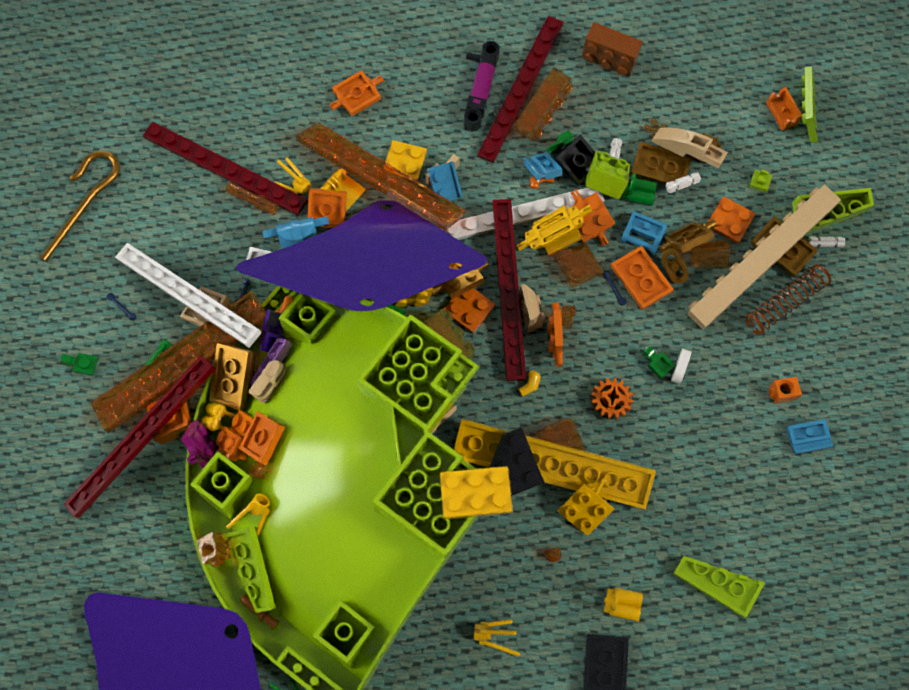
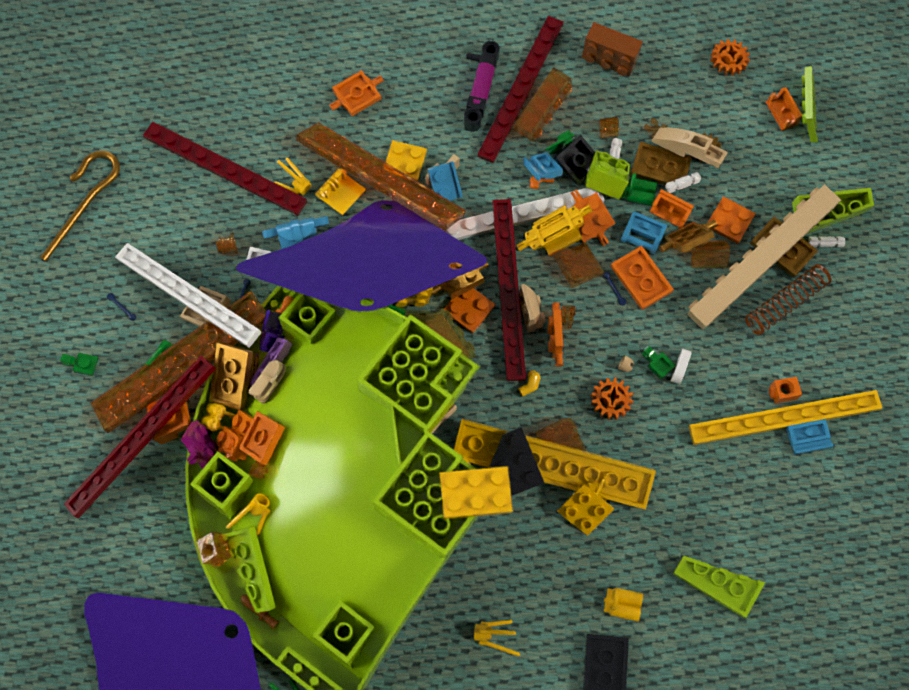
(227, 244): none -> clear orange brick
(235, 189): clear orange pin -> none
(327, 203): orange plate -> none
(553, 554): clear orange hinge -> none
(609, 127): none -> clear orange tile
(626, 364): none -> tan hinge
(671, 208): none -> orange hinge
(674, 265): pearl gold plate -> none
(730, 55): none -> orange gear
(760, 180): lime tile -> none
(784, 417): none -> yellow plate

